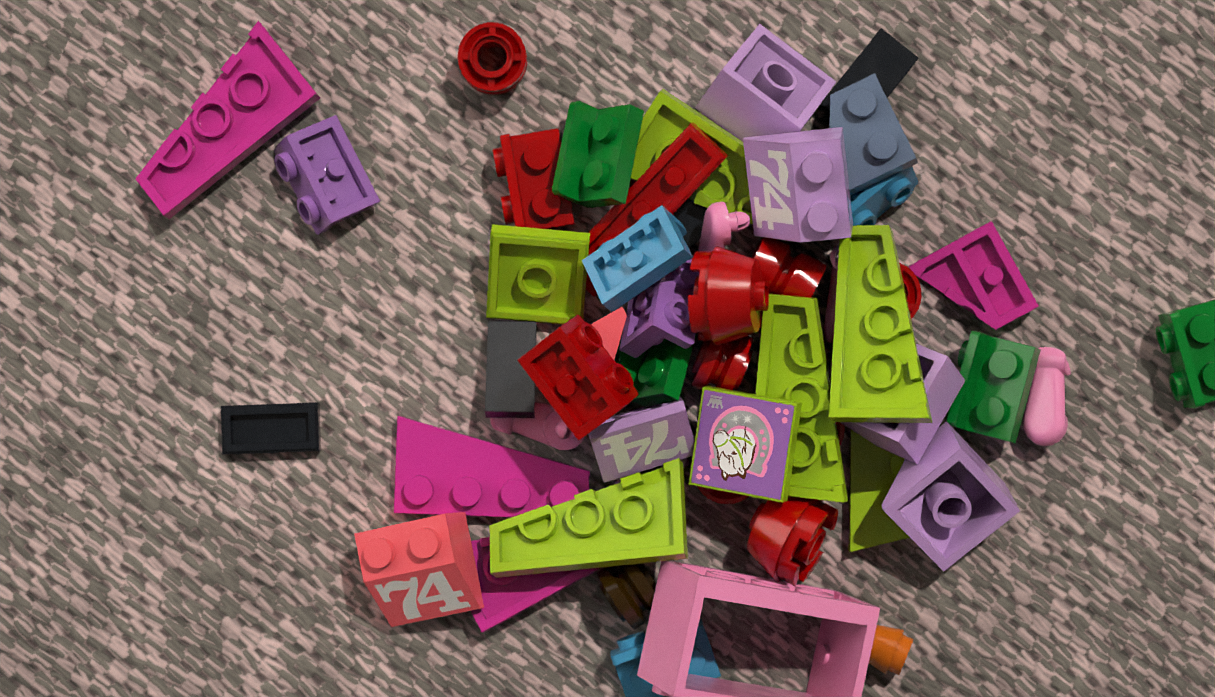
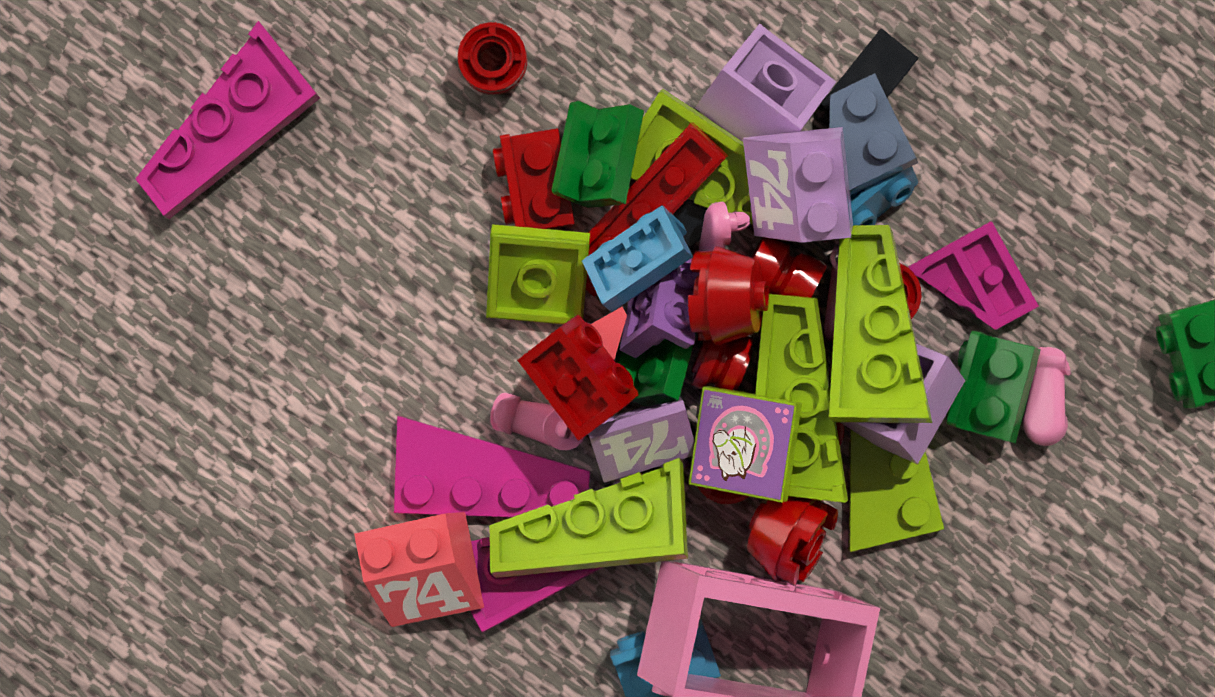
(270, 428): black tile -> none
(324, 174): medium lavender bracket -> none
(508, 386): black tile -> none
(628, 591): dark brown wheel -> none
(889, 649): orange cone -> none
(948, 499): lavender slope -> none

